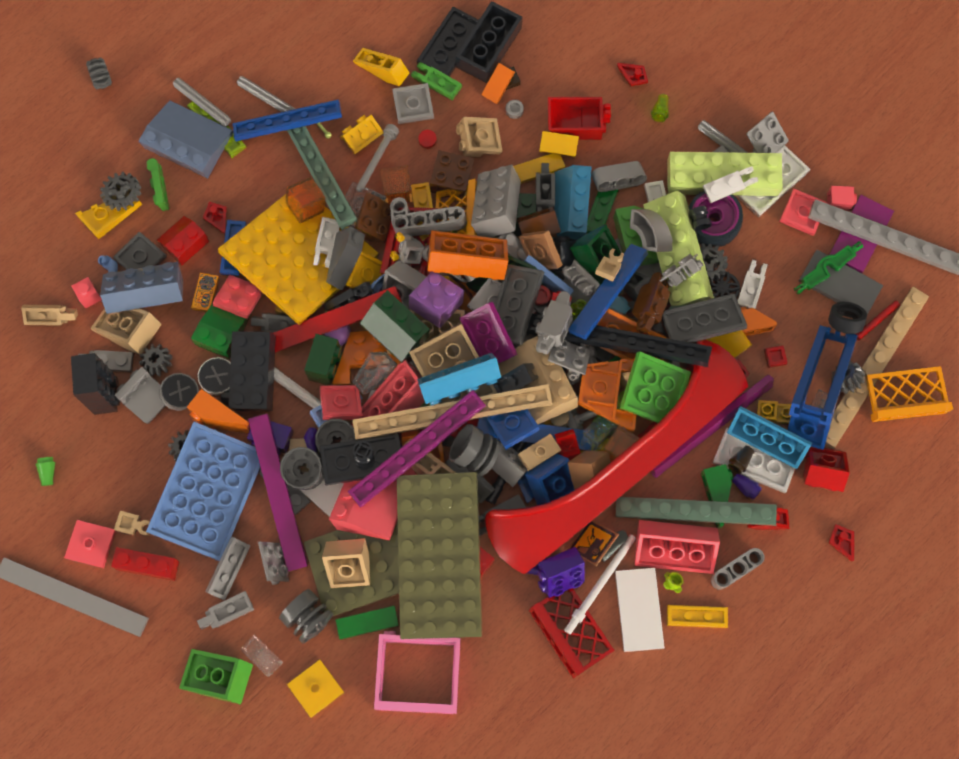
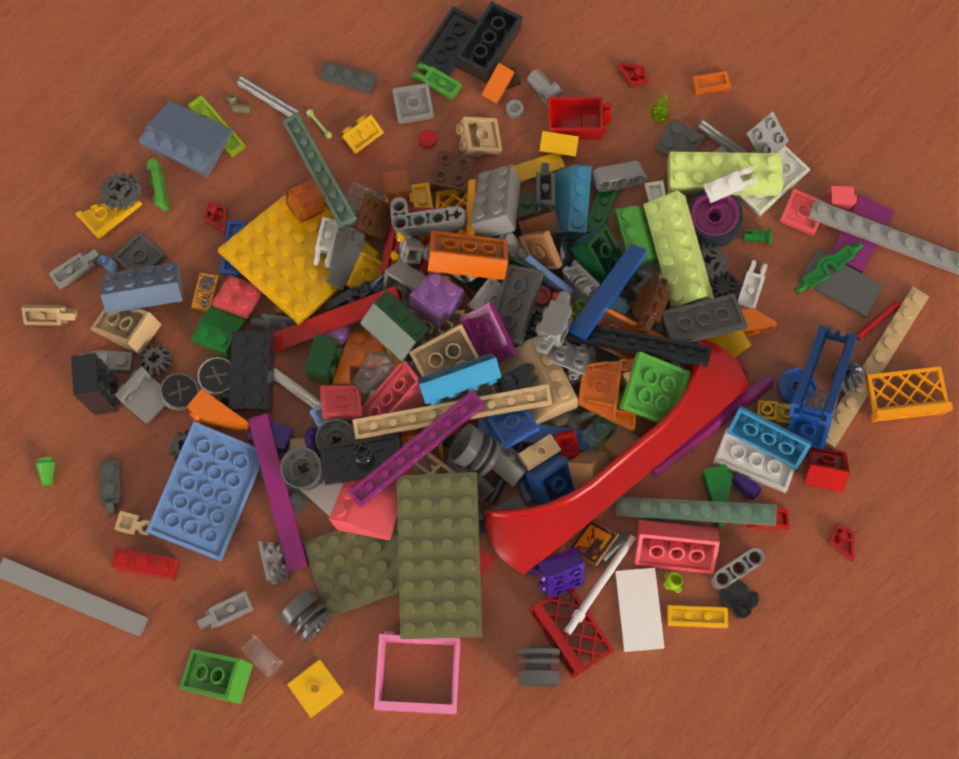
(74, 268): none -> light grey hinge
(86, 292): coral brick -> none
(90, 544): coral plate -> none
(98, 73): dark grey gear -> none
(110, 485): none -> dark grey hinge
(183, 240): red slope -> none
(201, 101): light grey axle -> none
(227, 568): light grey plate -> none
(235, 105): none -> dark tan arm
(287, 120): blue tile -> none
(347, 563): tan slope -> none
(348, 77): none -> dark grey plate
(367, 622): green tile -> none
(382, 66): yellow slope -> none
(389, 133): light grey piece -> none
(538, 666): none -> dark grey wheel
(543, 86): none -> light grey piece
(610, 266): tan plate -> none
(652, 230): light grey brick -> none
(672, 272): light grey hinge -> none
(679, 139): none -> dark grey plate
(700, 219): black wheel -> none
(711, 82): none -> orange tile
(738, 597): none -> black plate
(740, 460): dark brown cone -> none
(756, 235): none -> green pin
(775, 356): red tile -> none
(785, 385): none -> blue plate
(846, 325): black tyre -> none

